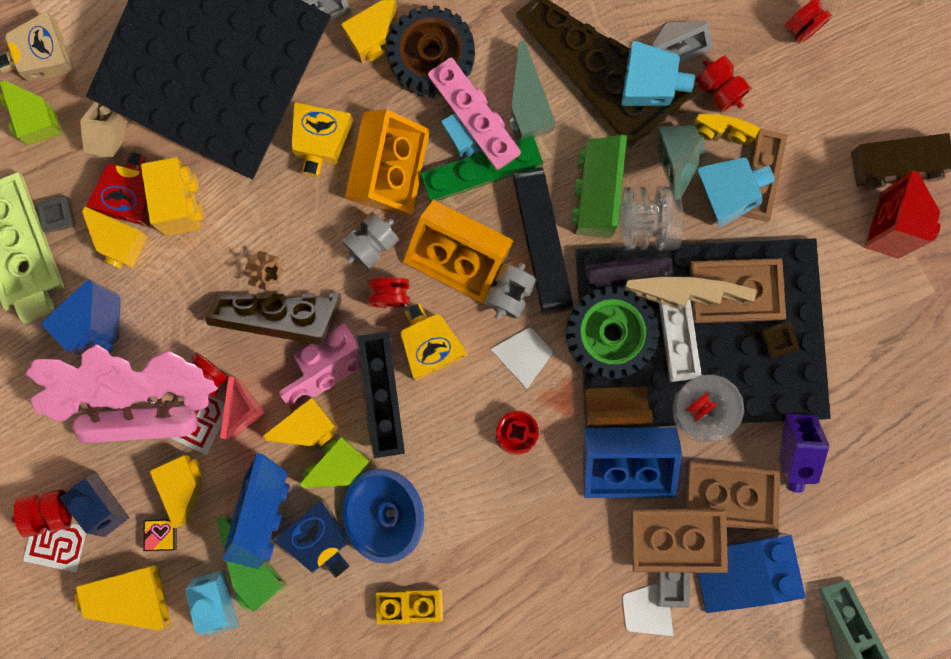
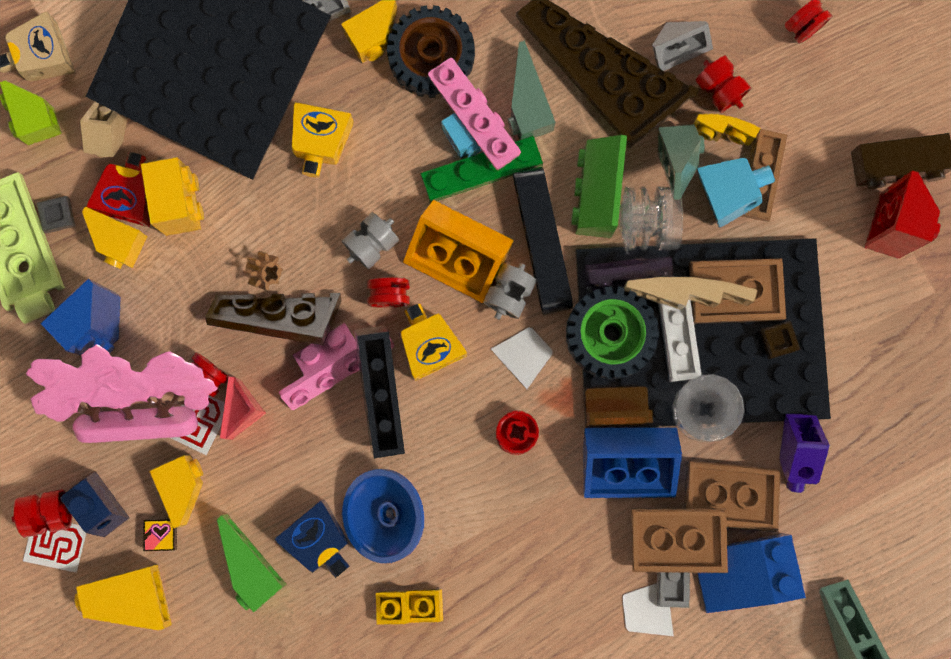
(211, 604): medium azure torso -> none
(256, 513): blue slope -> none
(305, 426): yellow slope -> none
(338, 466): lime slope -> none
(387, 162): light orange slope -> none
(653, 77): medium azure torso -> none
(701, 407): red bush -> none

